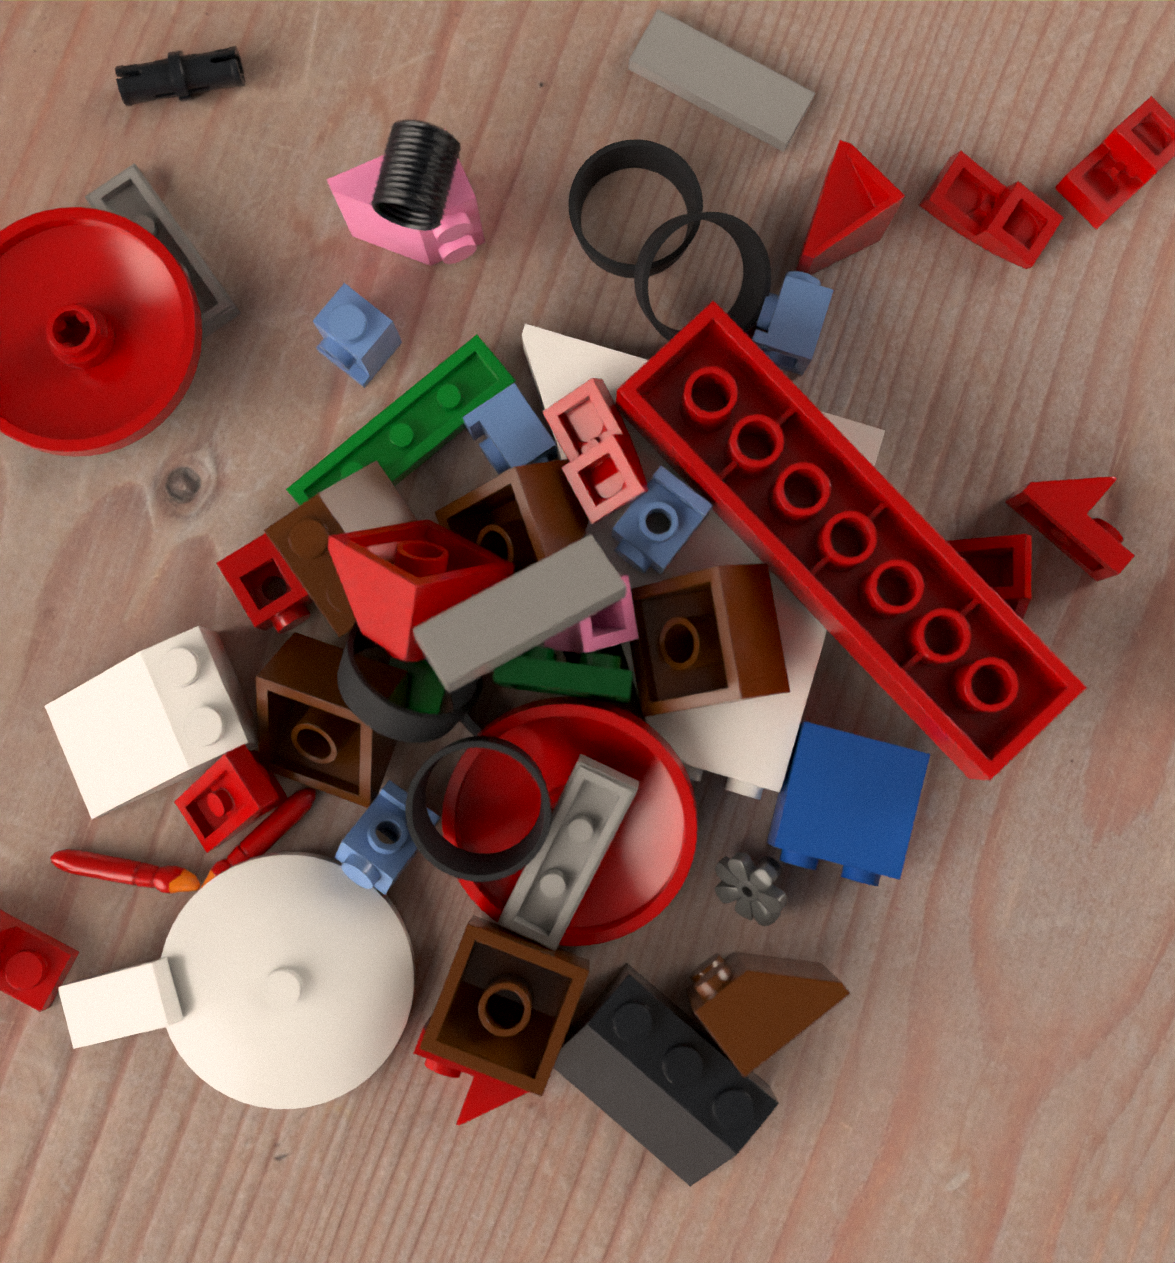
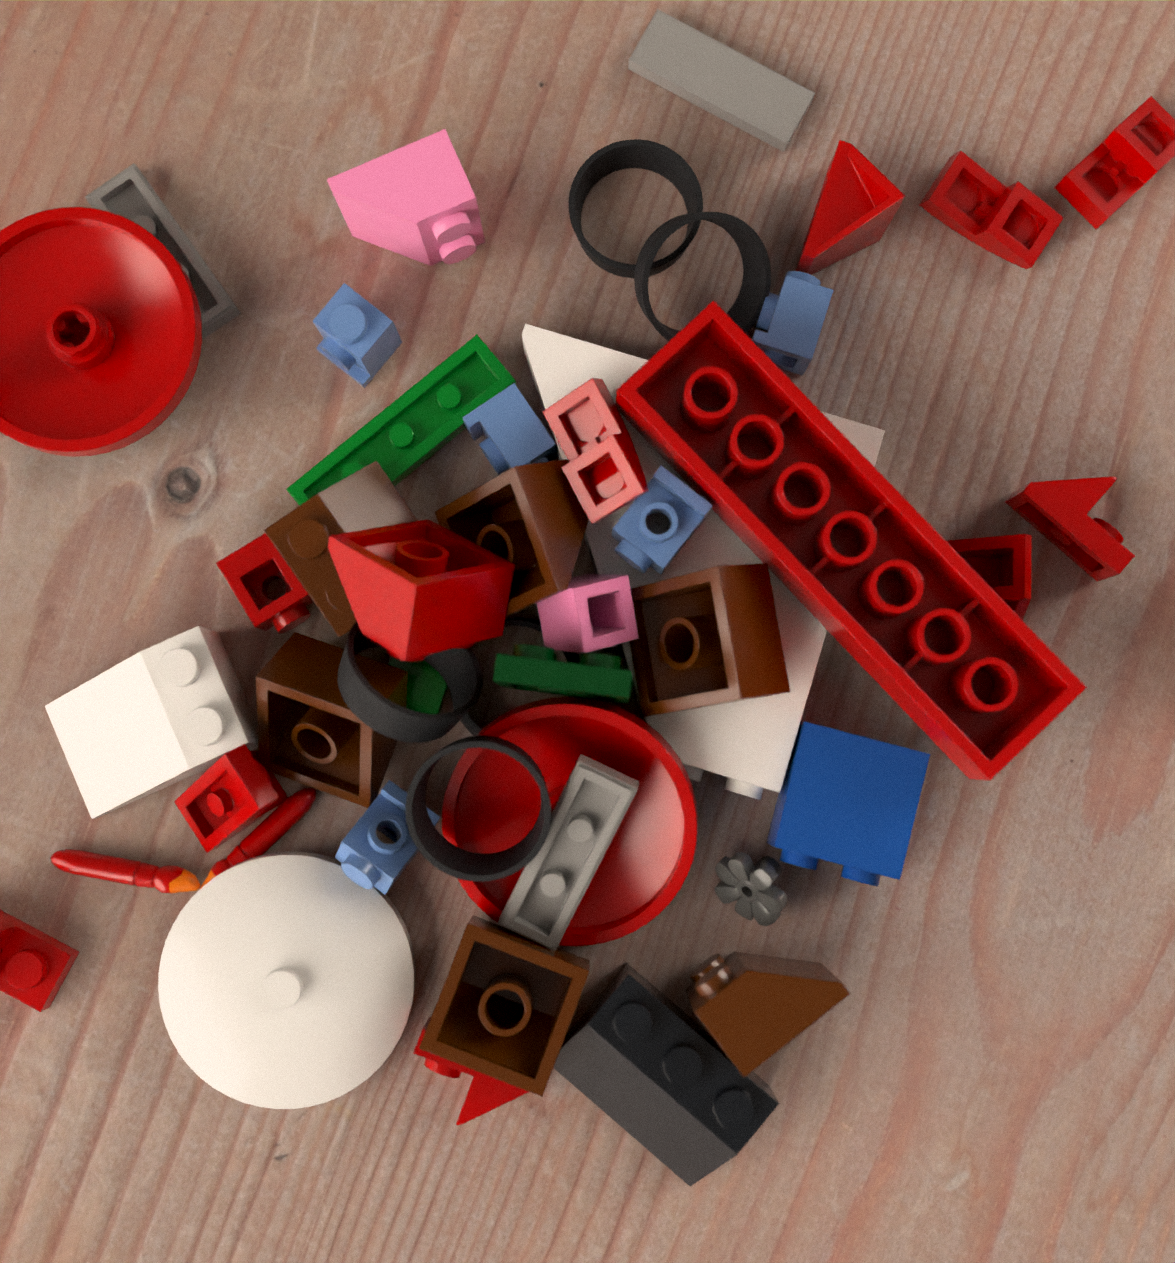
(120, 1003): white tile -> none
(180, 76): black pin -> none
(416, 175): black piece -> none
(519, 613): light grey tile -> none

